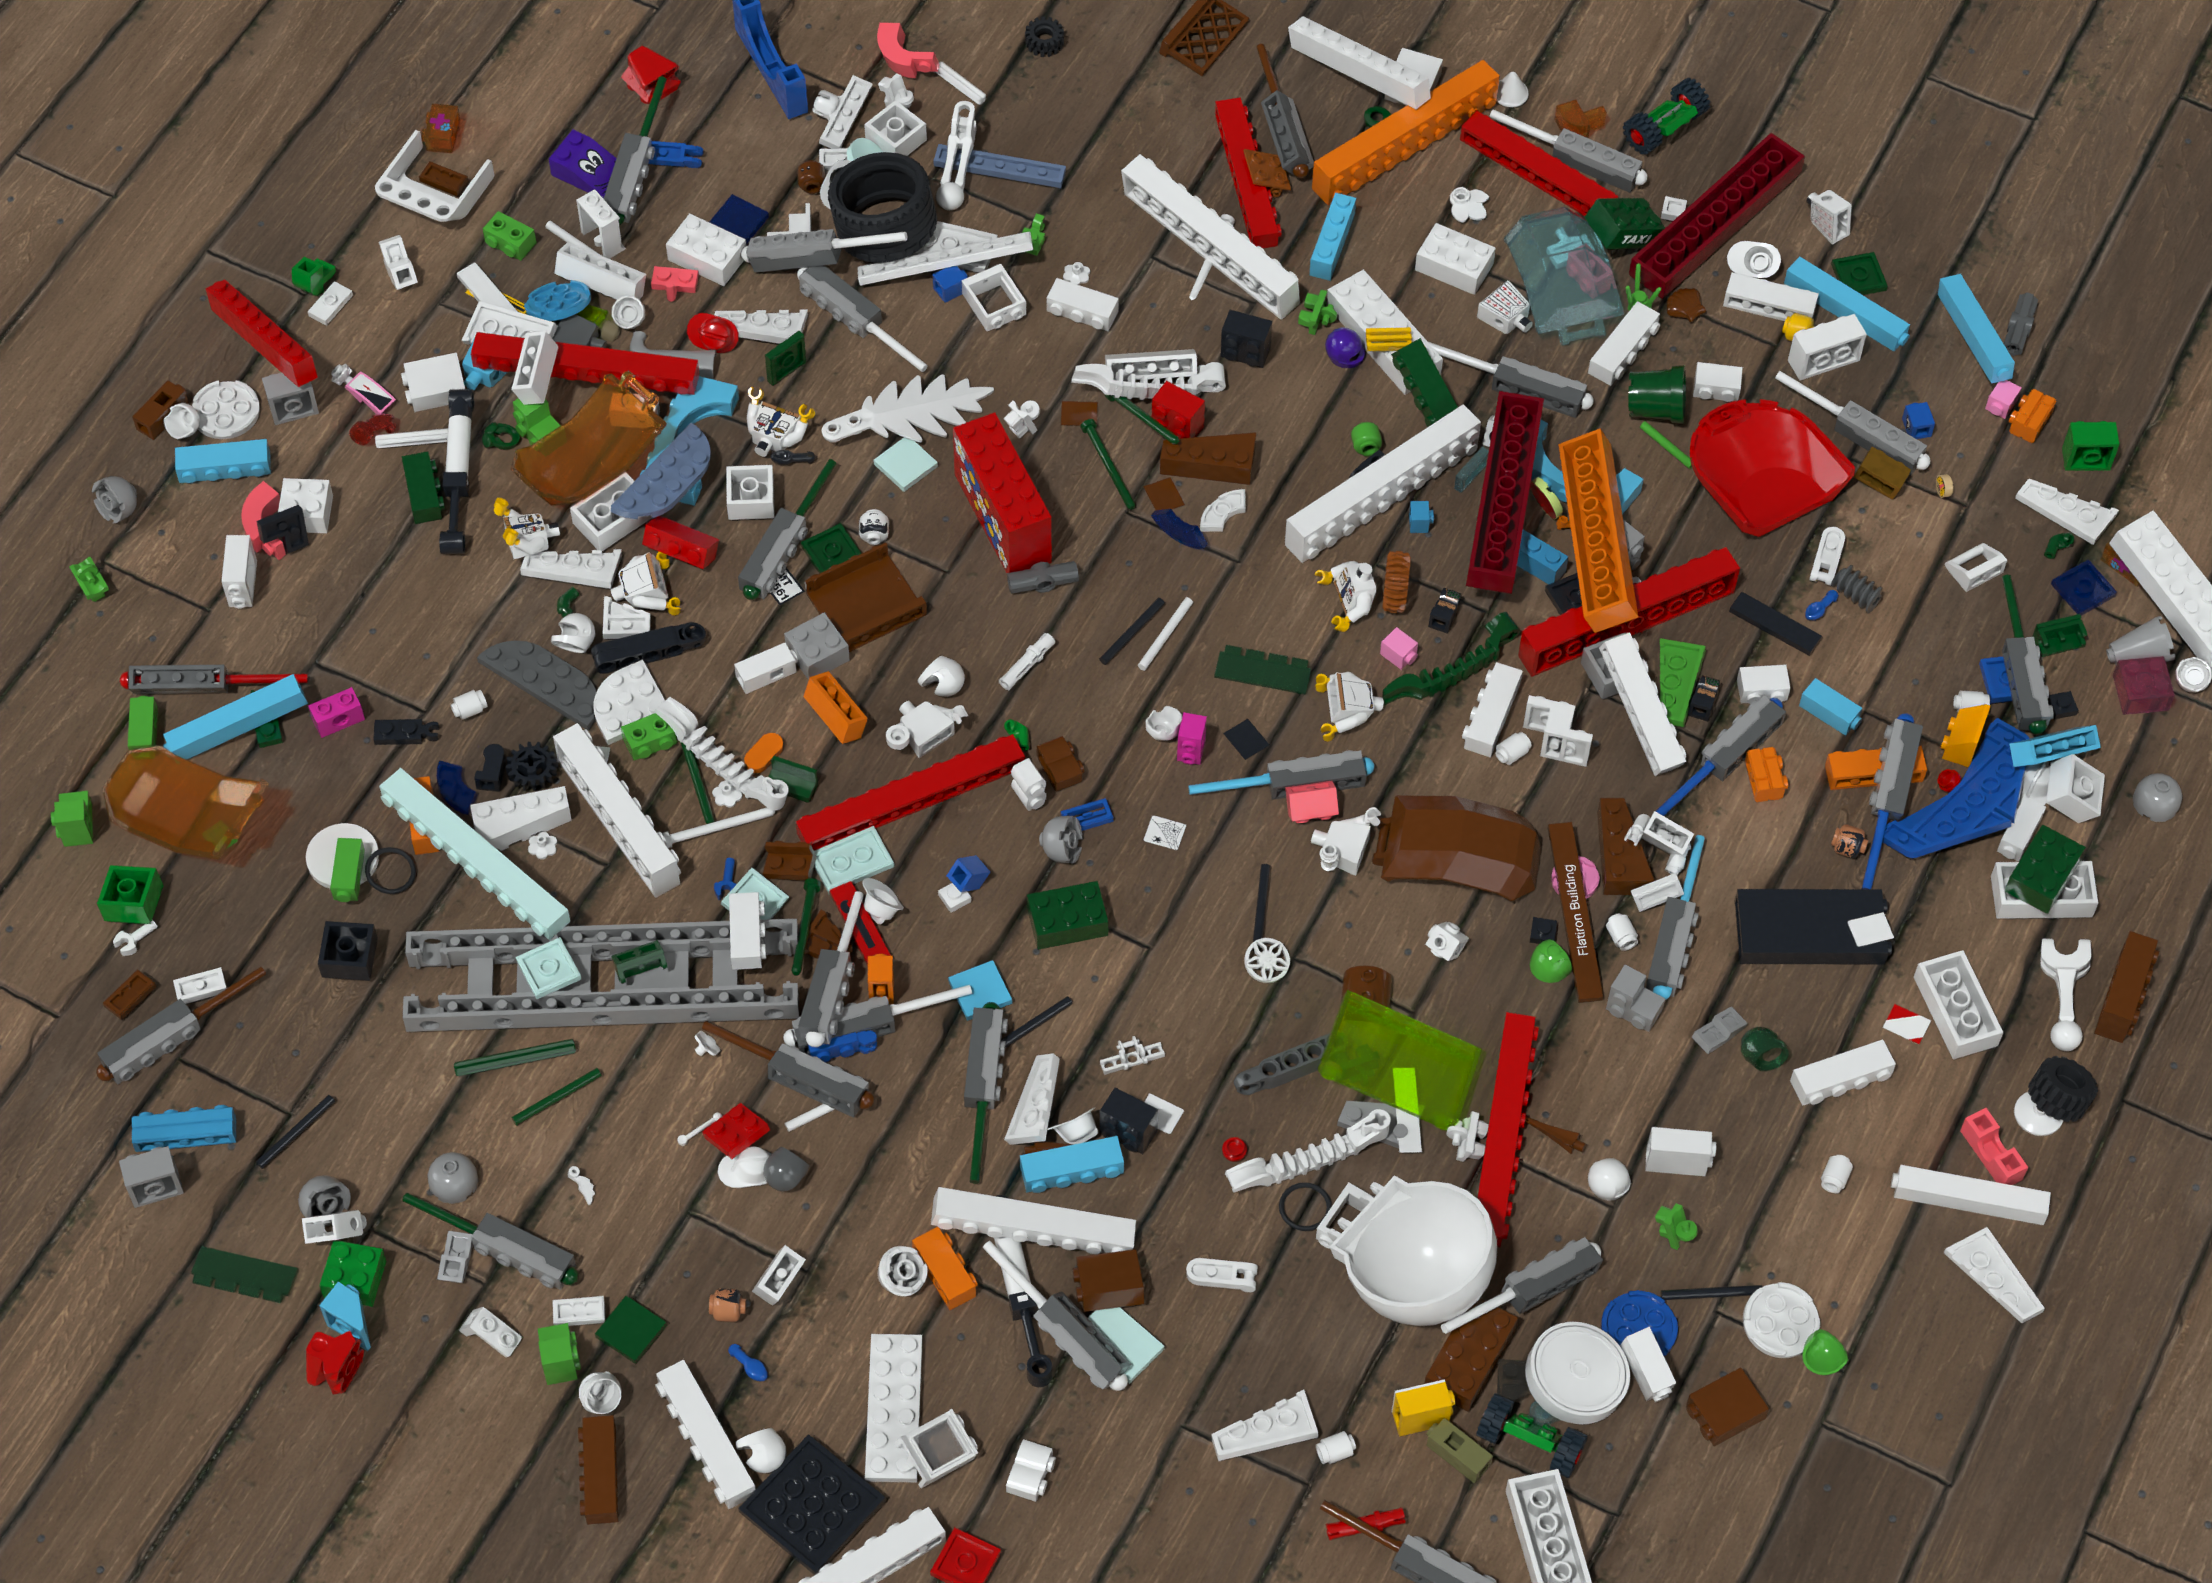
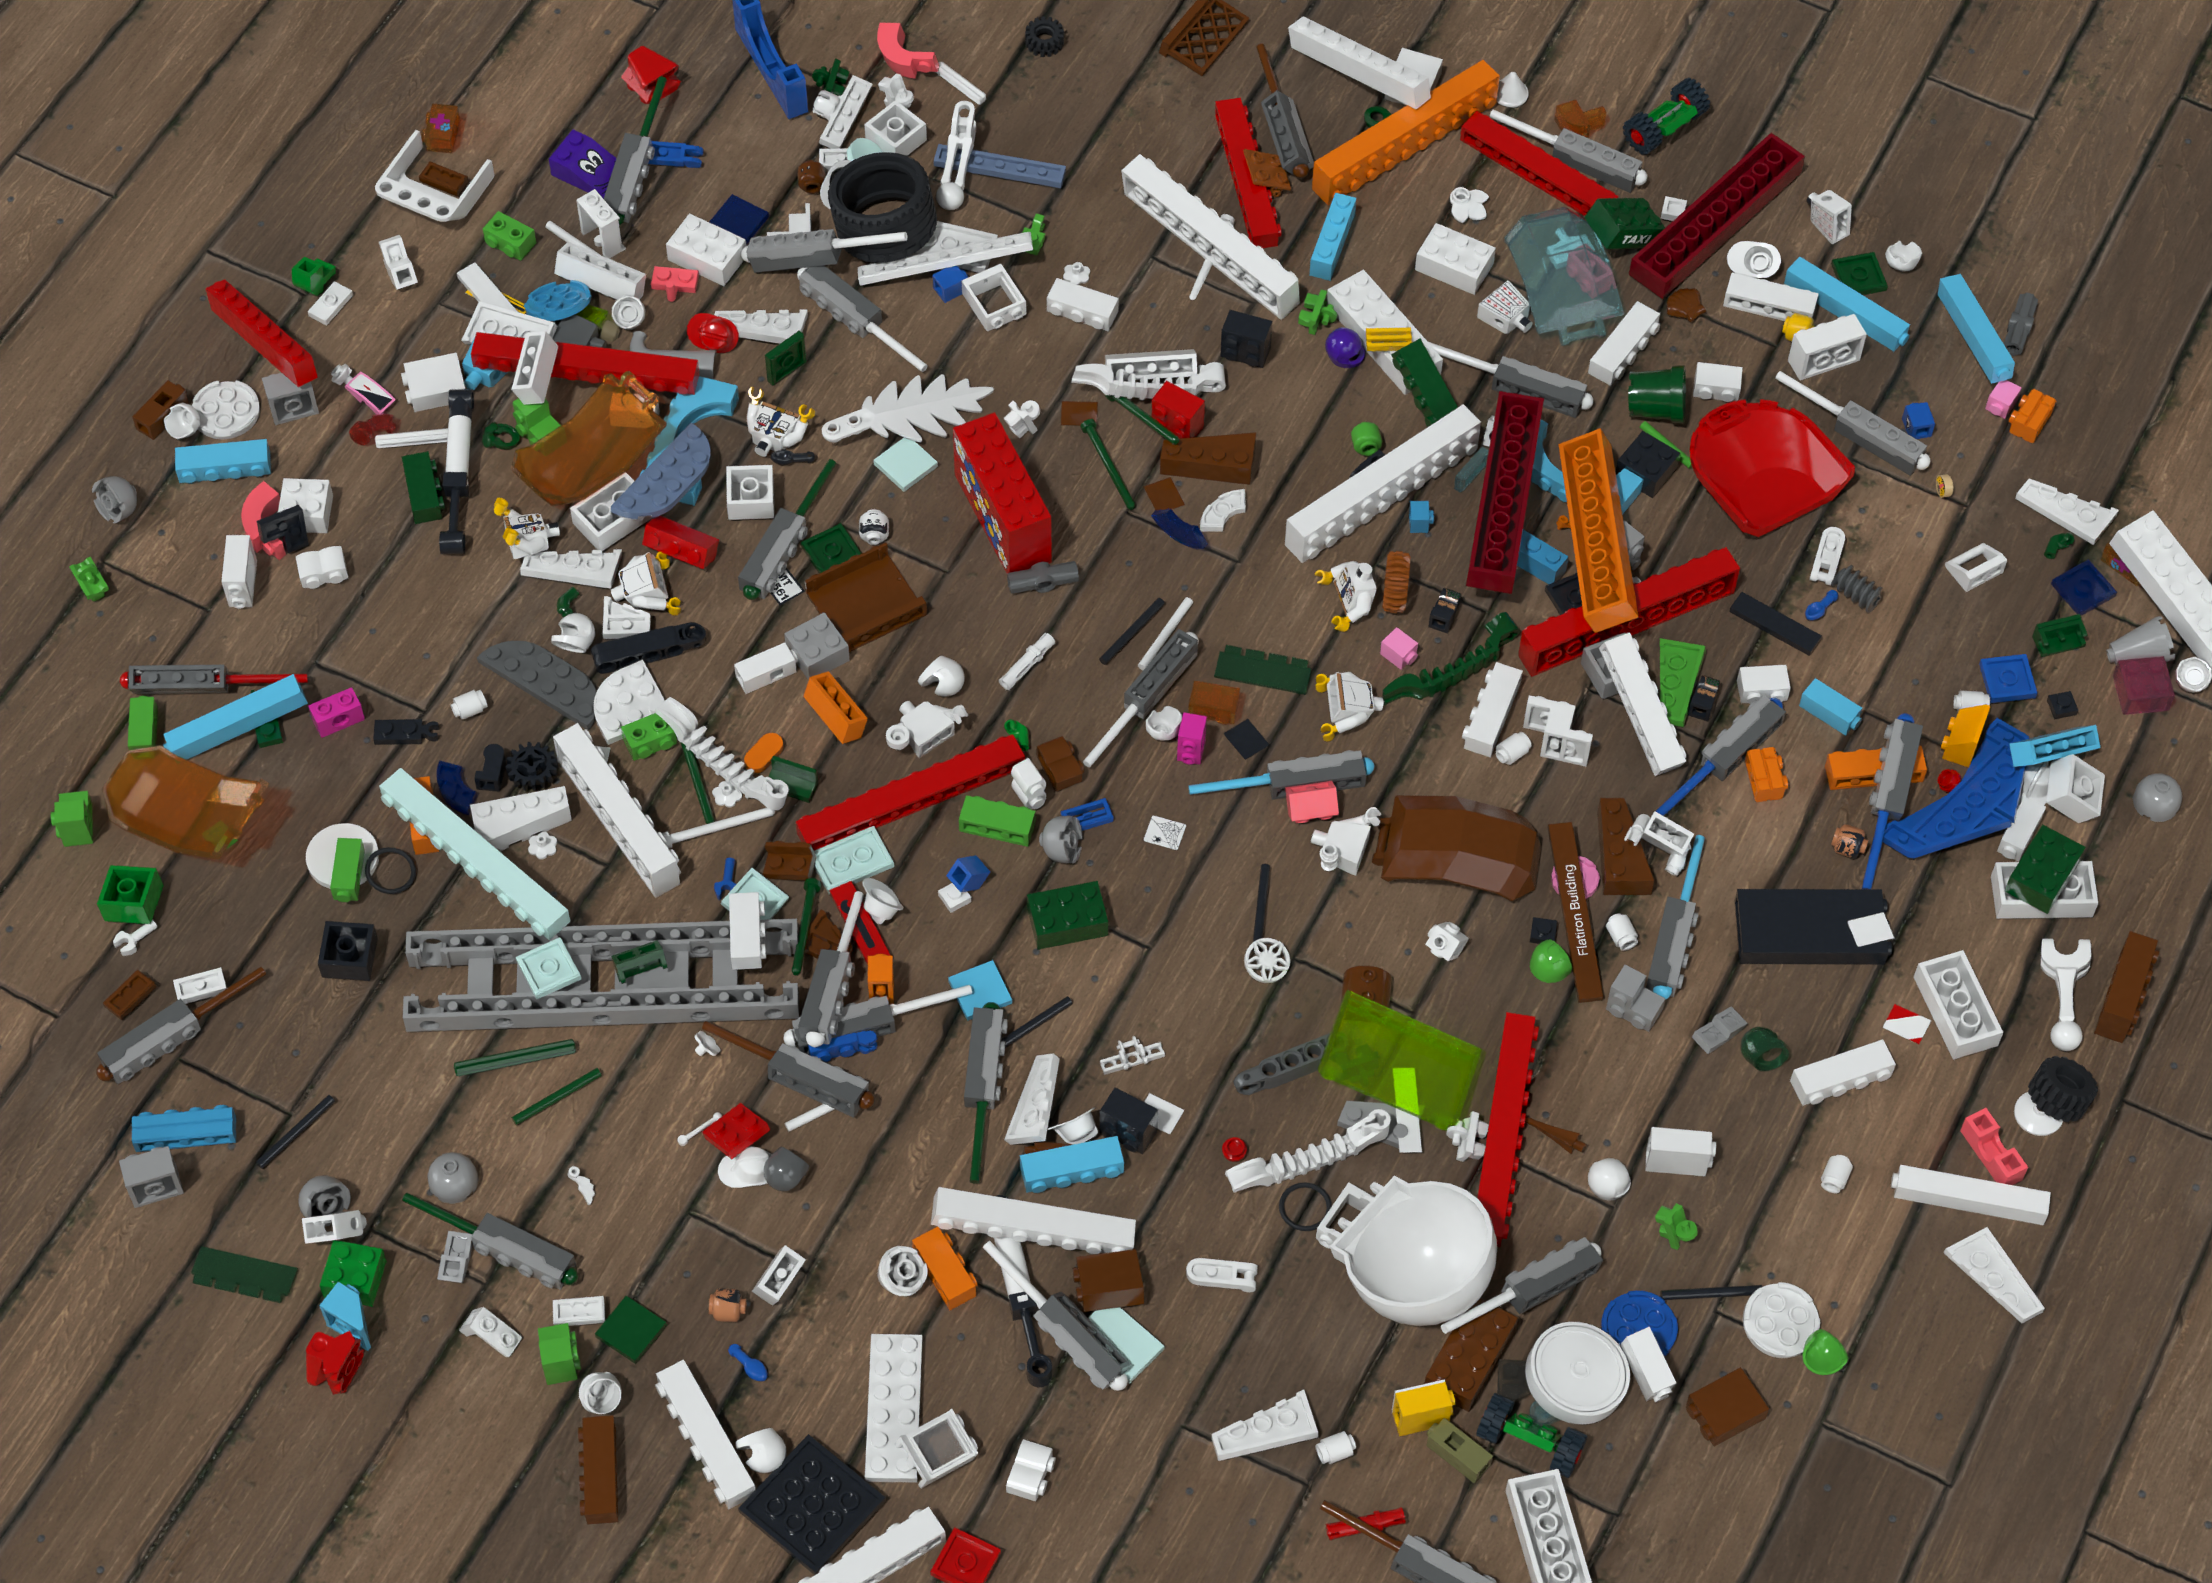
(321, 567): none -> white brick
(836, 73): none -> dark green hips
(997, 820): none -> bright green brick
(1151, 685): none -> dark grey piece
(1214, 701): none -> clear orange brick
(1545, 498): tile -> none
(1638, 295): bright green plant -> none
(1651, 461): none -> black brick
(1657, 892): white tile -> none
(1882, 473): pearl gold brick -> none
(1903, 256): none -> white hair
(2025, 672): piece -> none
(2090, 446): green brick -> none

